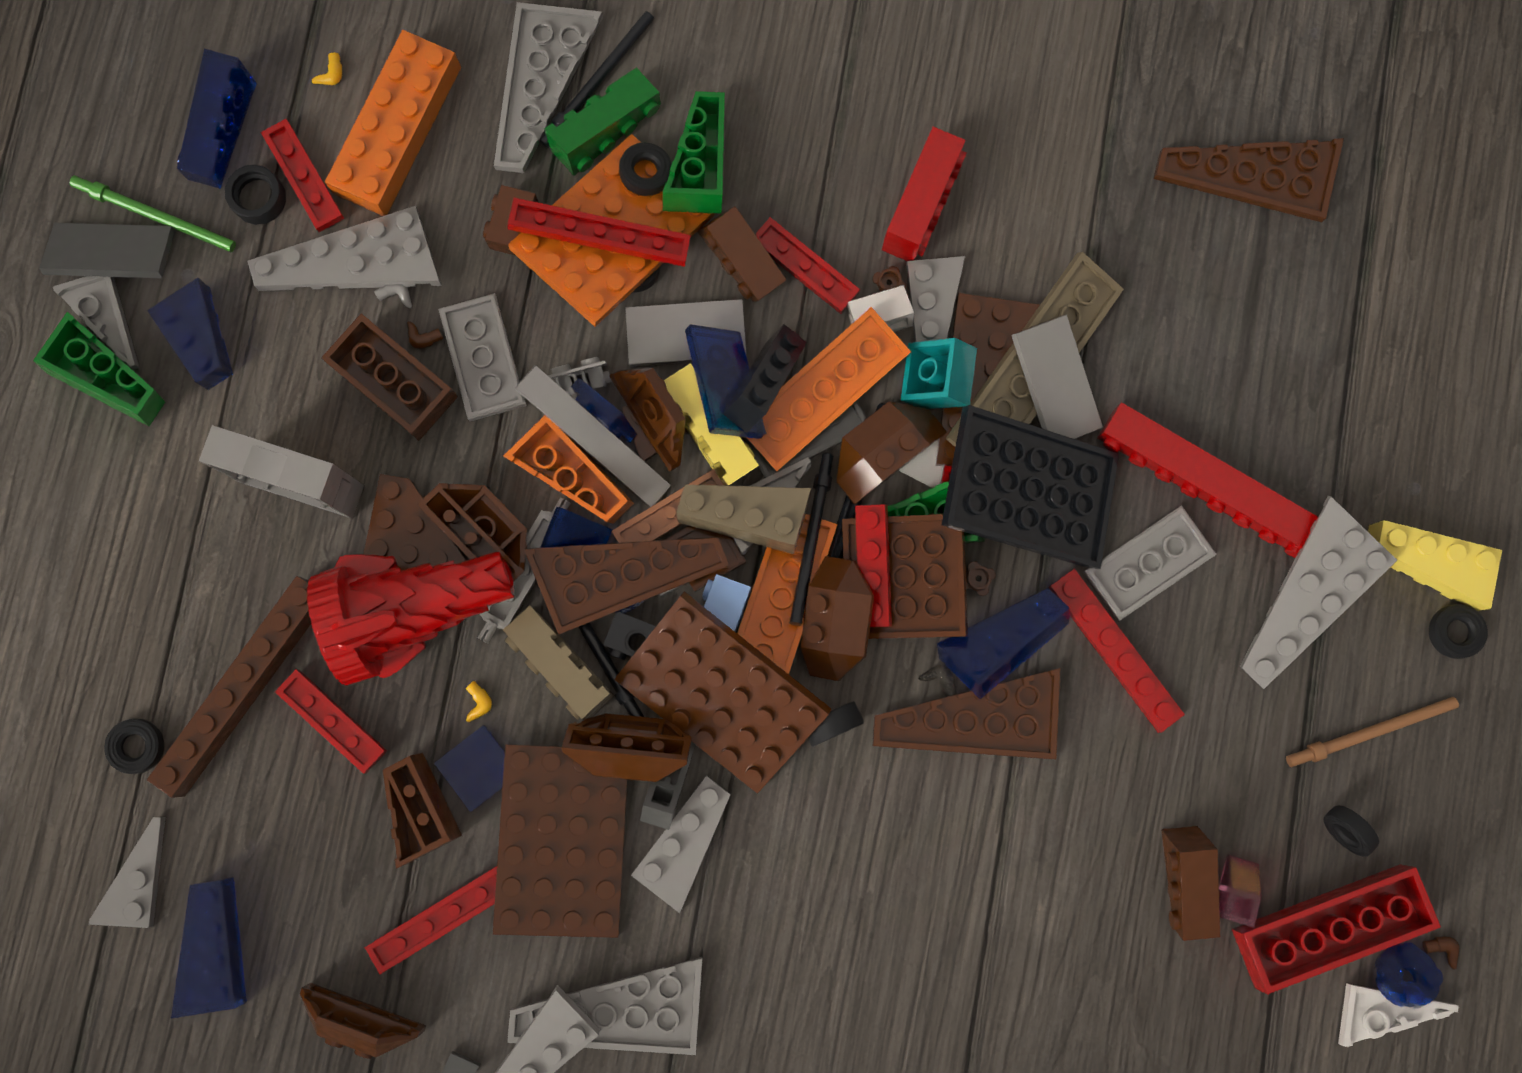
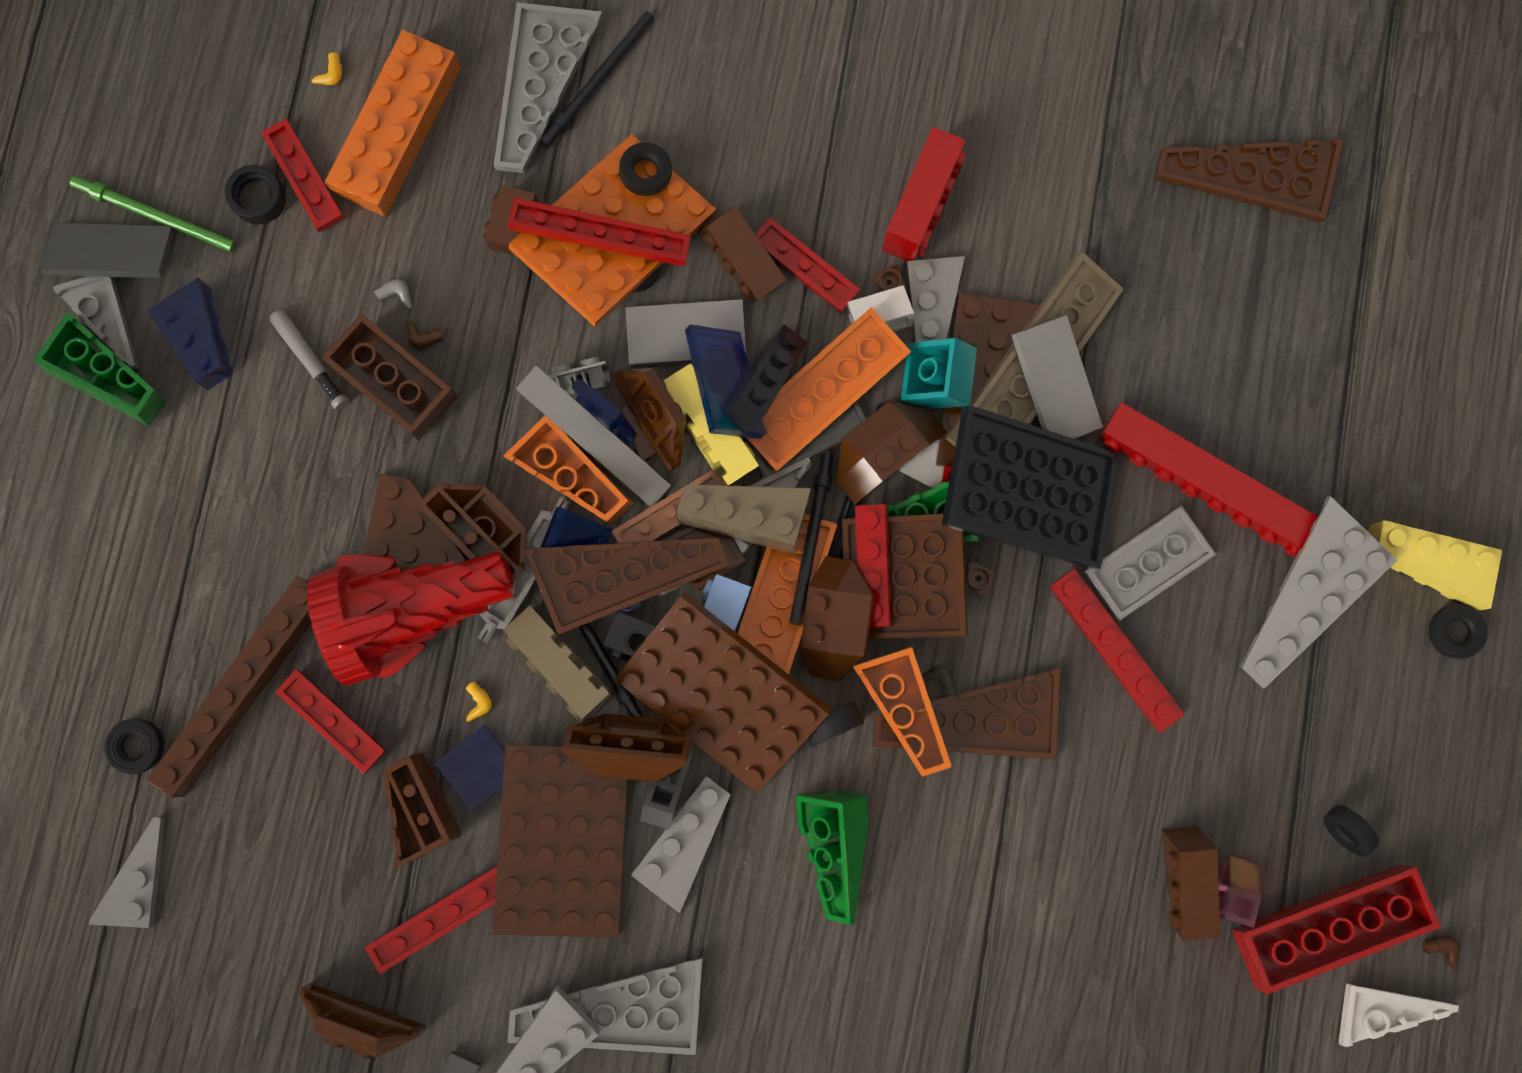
(210, 954): clear blue wedge -> none
(215, 118): clear blue wedge -> none
(281, 471): light grey tile -> none
(305, 354): none -> light grey piece
(361, 256): light grey wing -> none
(482, 357): light grey tile -> none
(603, 121): green wedge -> none
(697, 170): green wedge -> none
(837, 839): none -> green wedge
(904, 701): none -> orange wedge
(1004, 641): clear blue wedge -> none
(1319, 751): medium nougat bar -> none
(1423, 969): clear blue plate -> none

